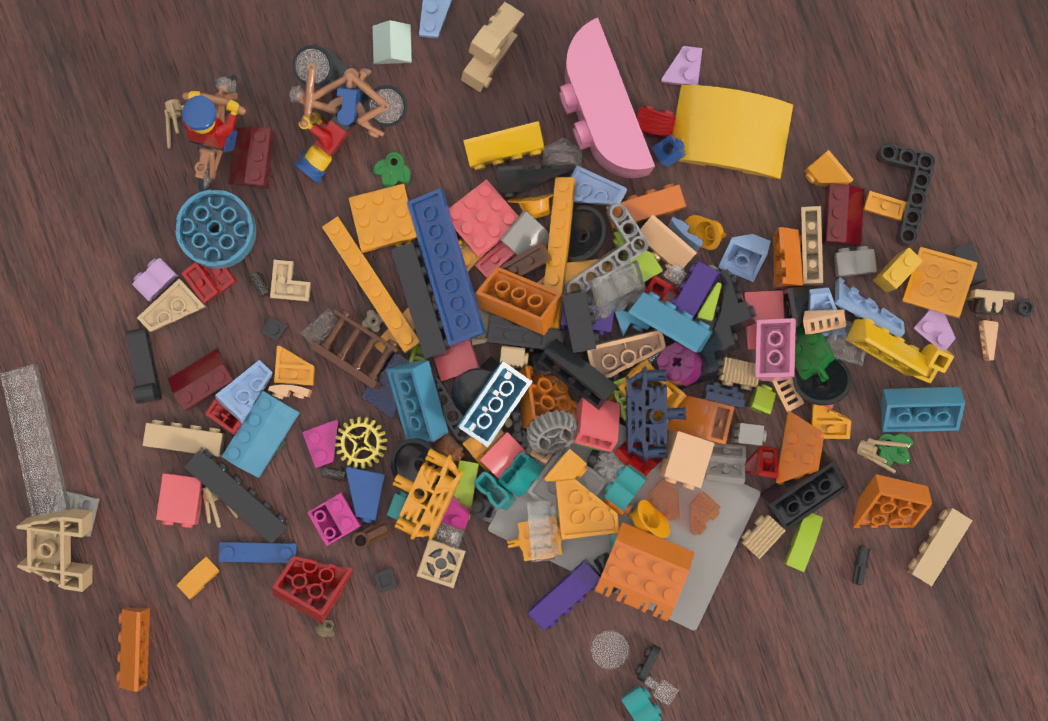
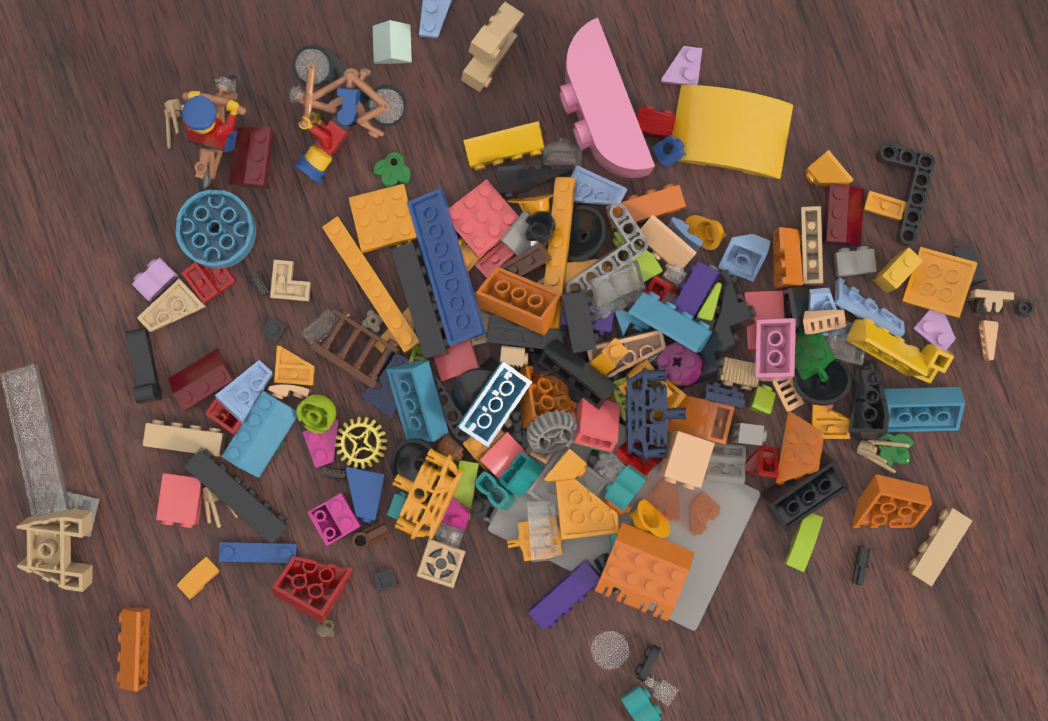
(317, 413): none -> lime cylinder
(540, 227): none -> black hair
(609, 356): none -> light orange slope
(762, 535): tan brick -> none
(869, 407): none -> black wedge

